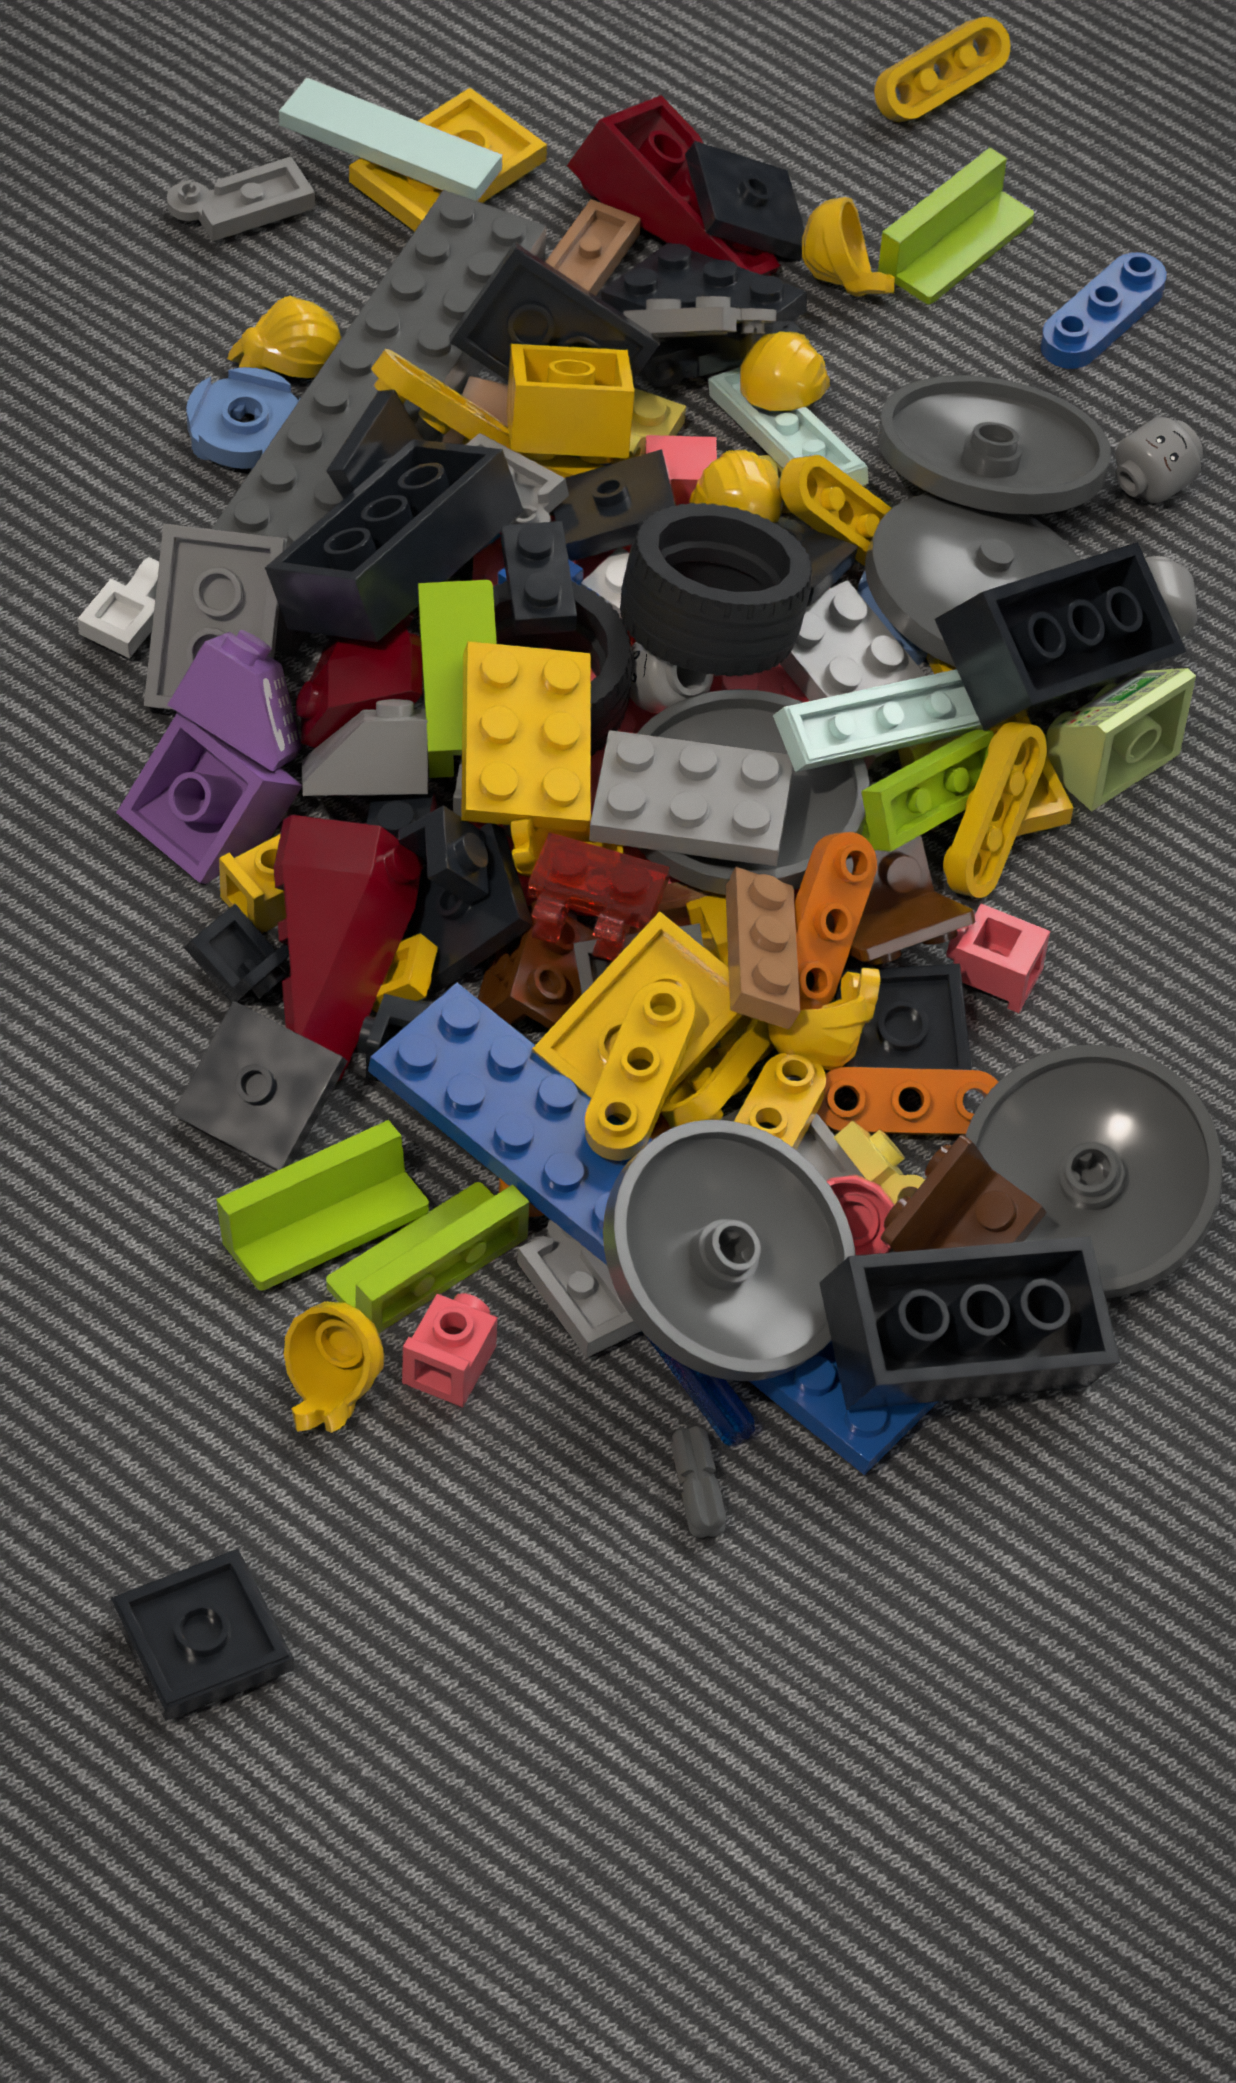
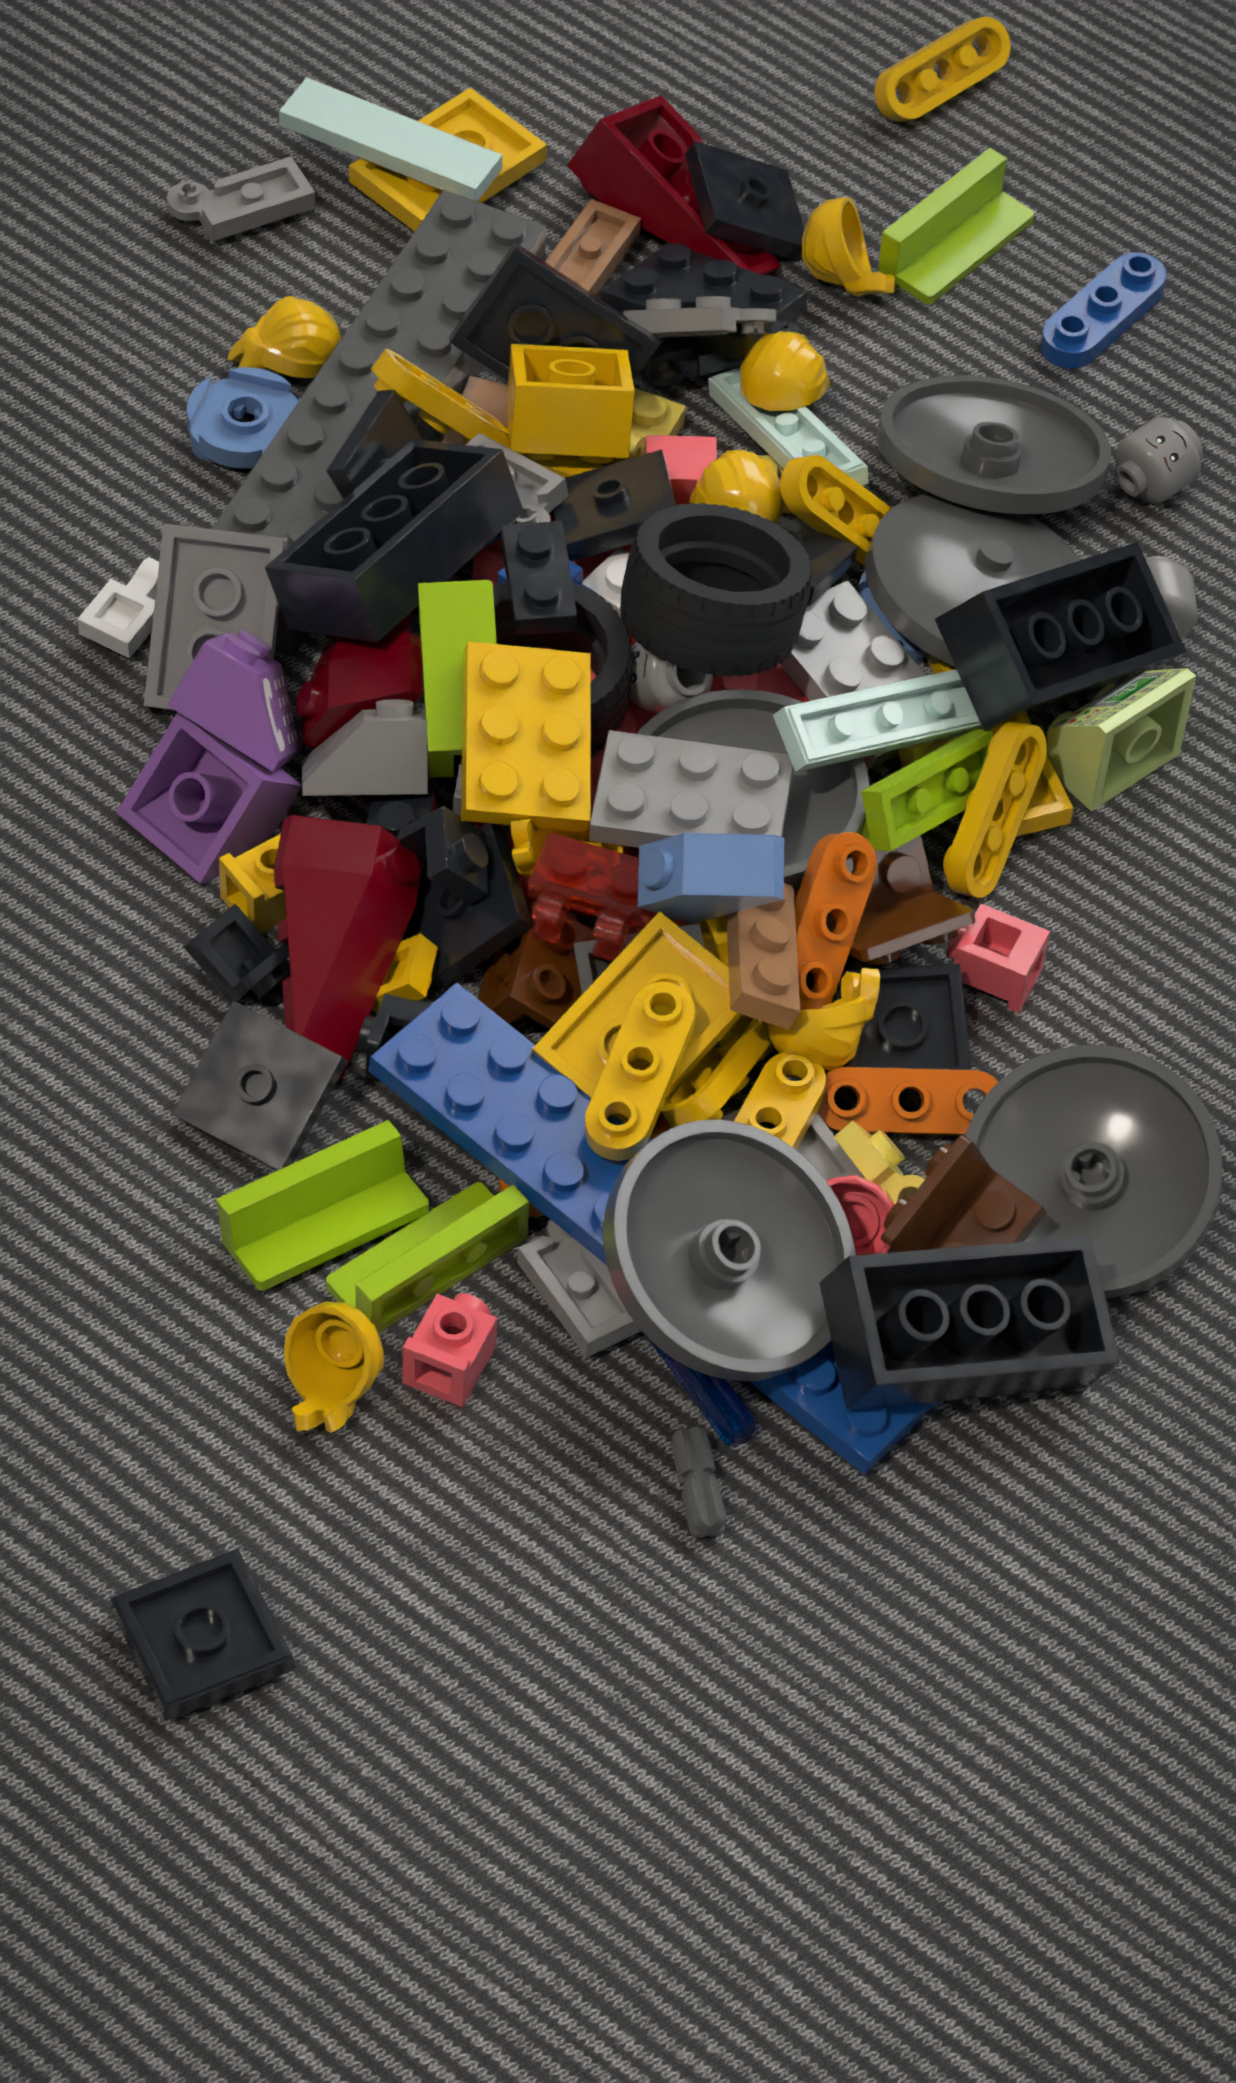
(710, 874): none -> medium blue slope

